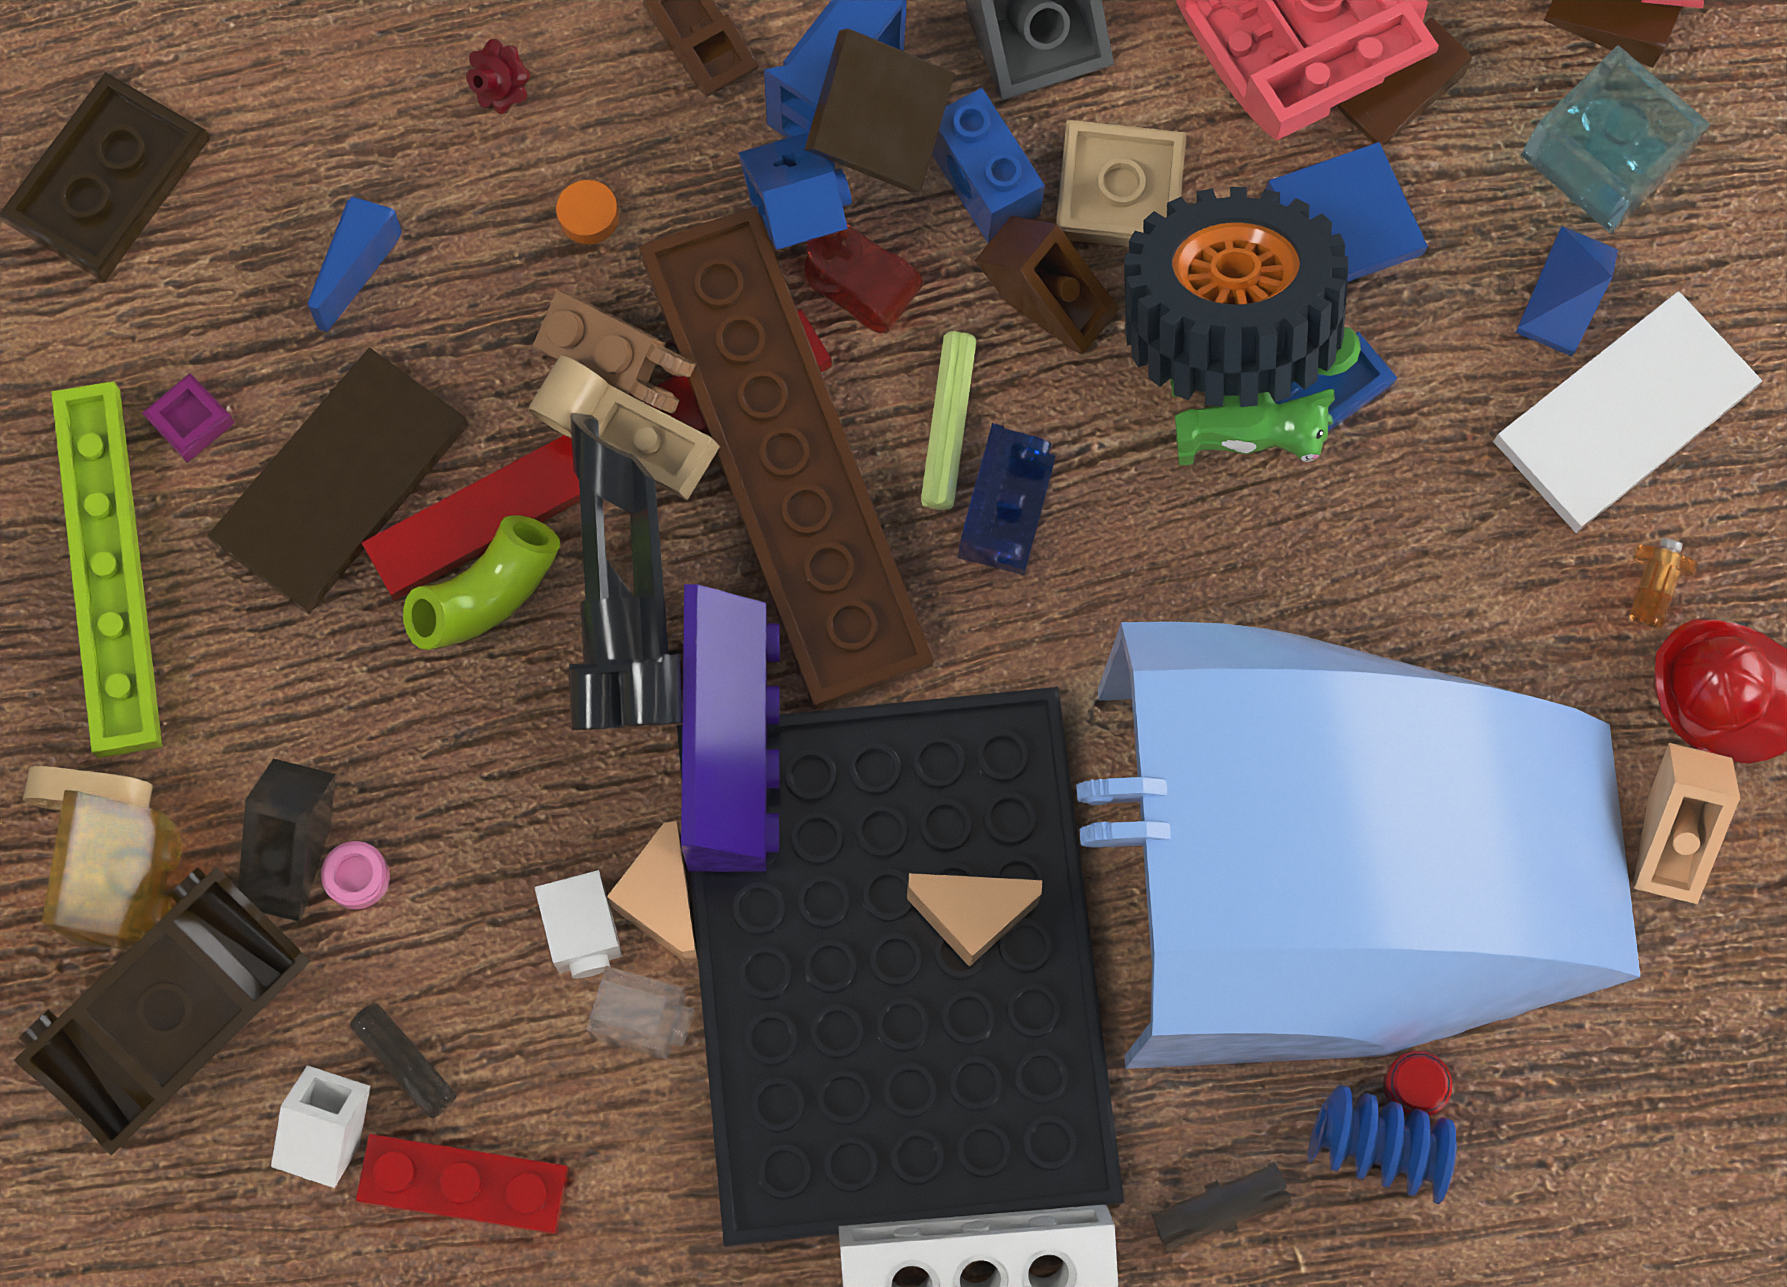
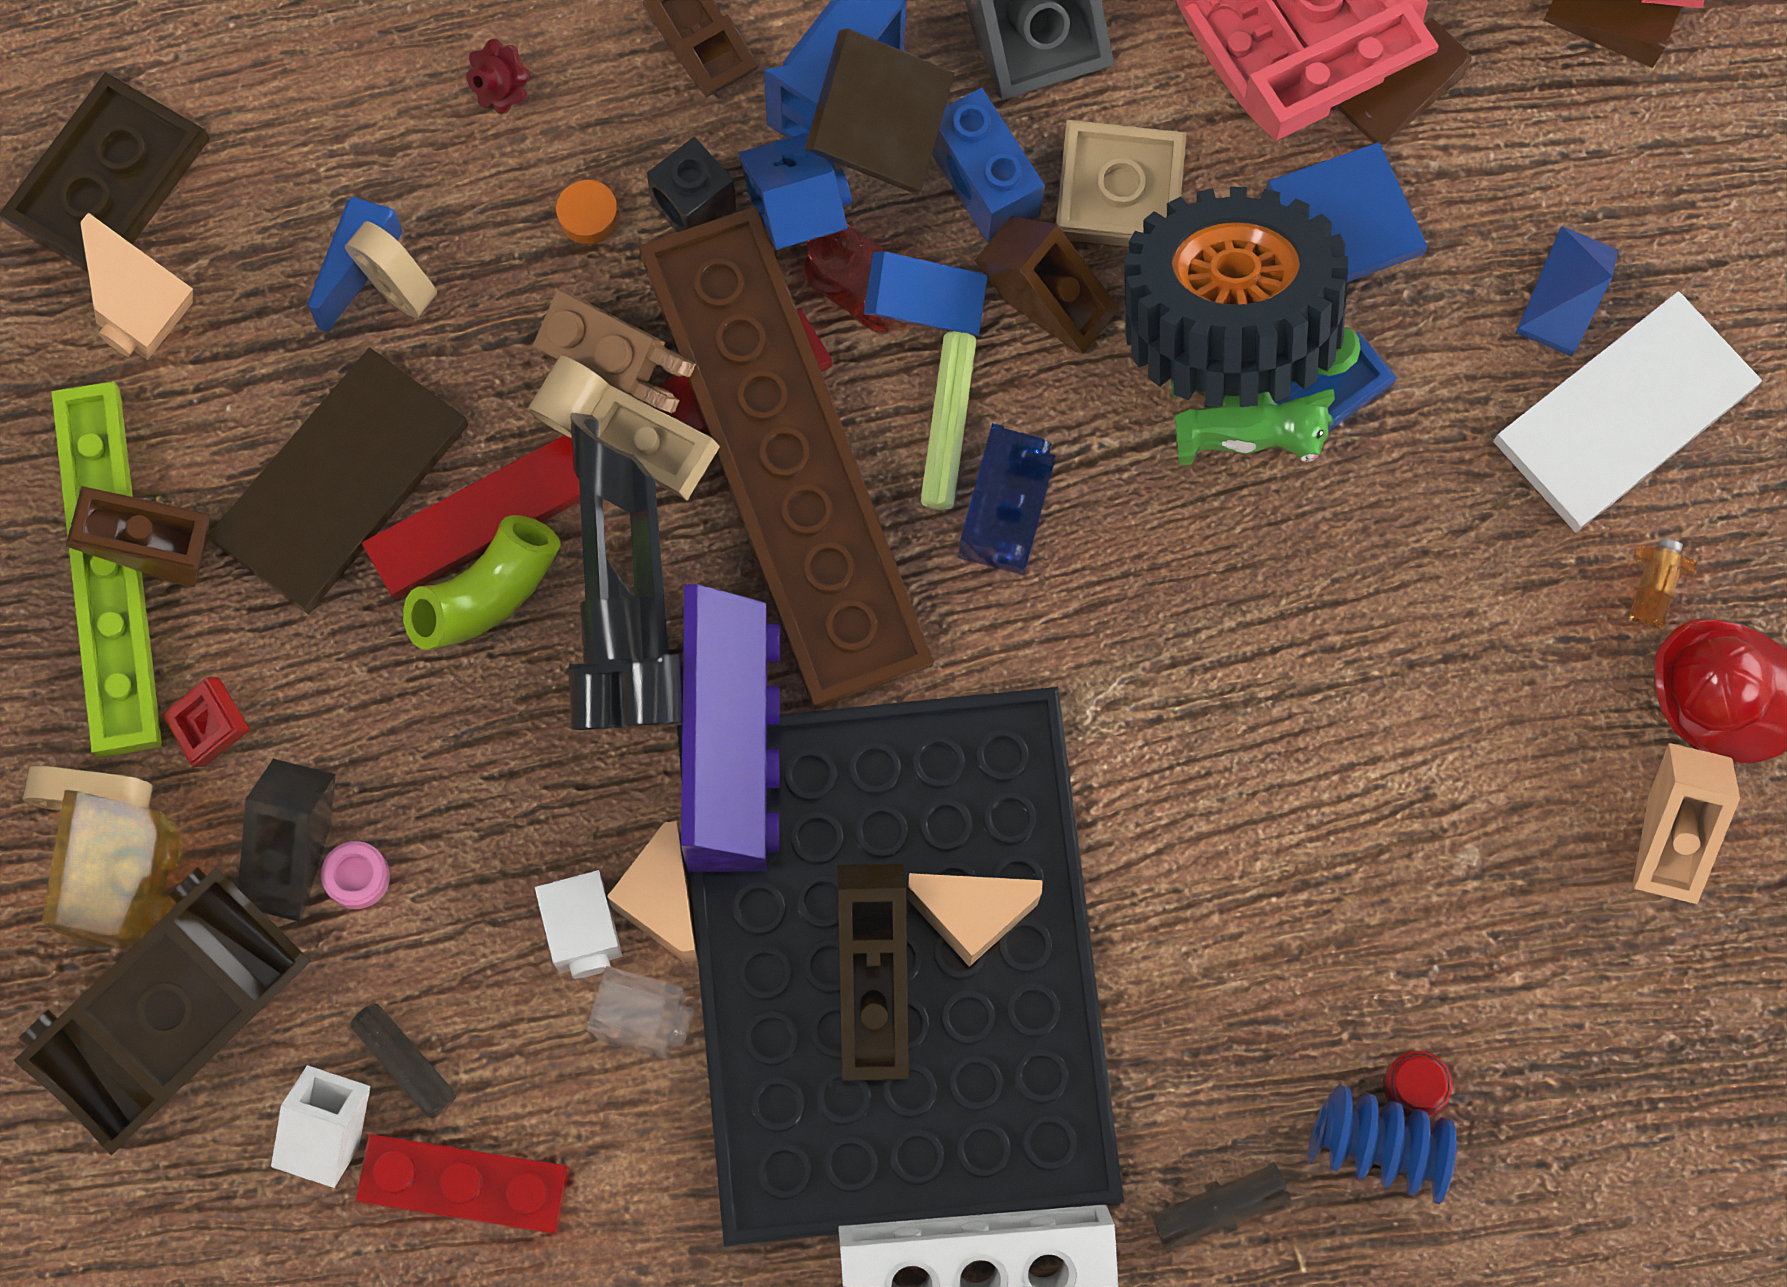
(130, 292): none -> light nougat slope
(140, 534): none -> reddish brown slope
(188, 417): magenta tile -> none
(205, 722): none -> red tile
(391, 269): none -> tan beam
(691, 187): none -> black brick
(873, 971): none -> dark brown slope
(925, 293): none -> blue tile
(1355, 847): light blue windscreen -> none
(1614, 139): clear light blue brick -> none

